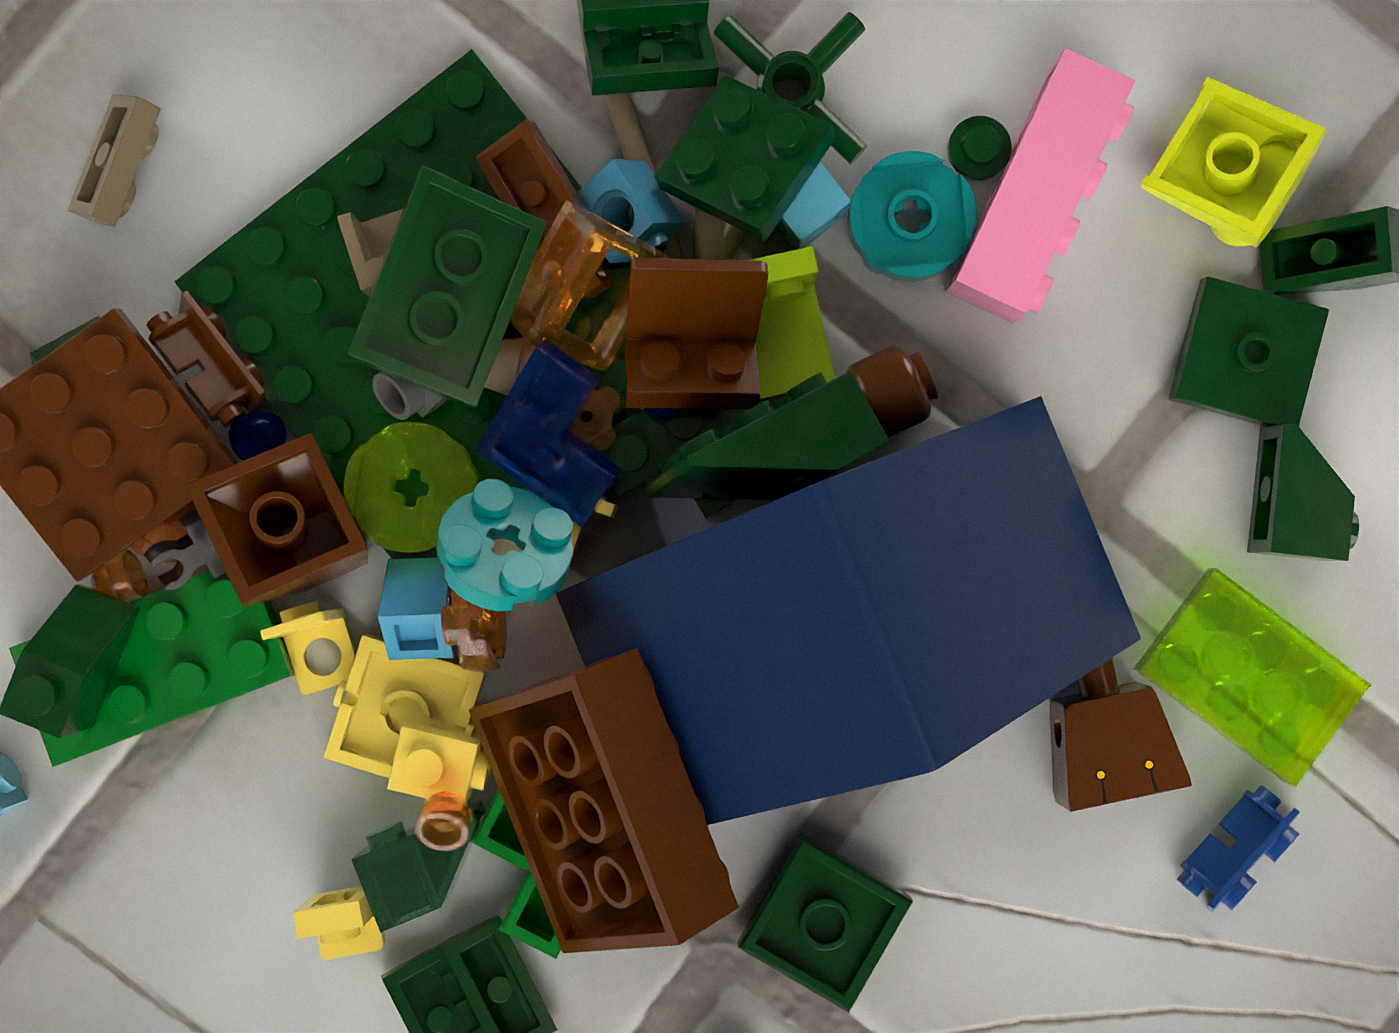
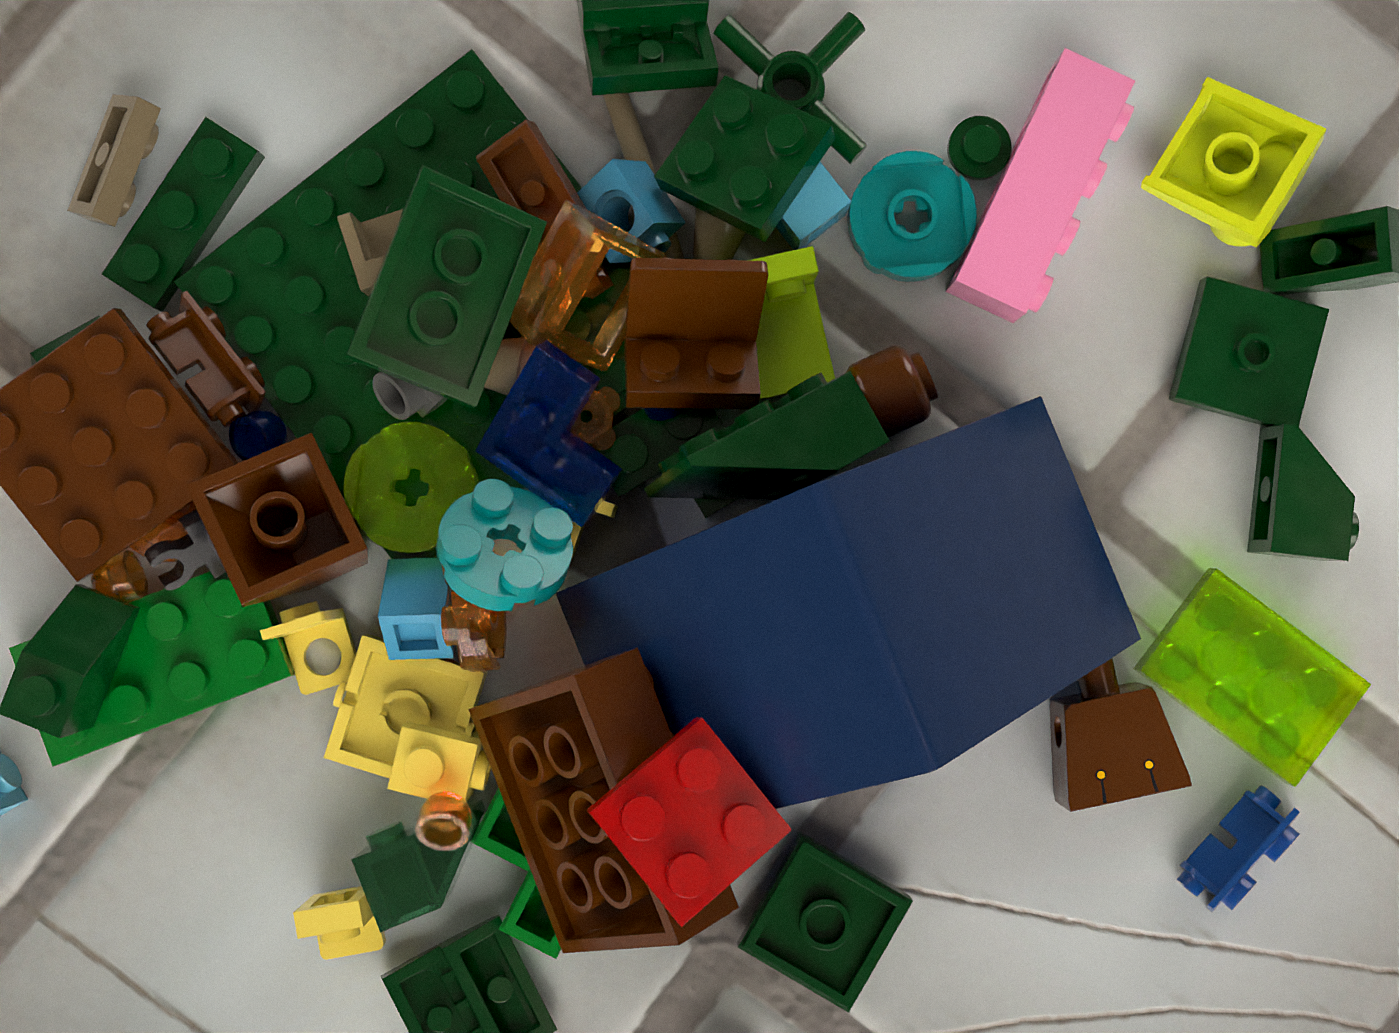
(183, 214): none -> dark green plate
(689, 820): none -> red plate

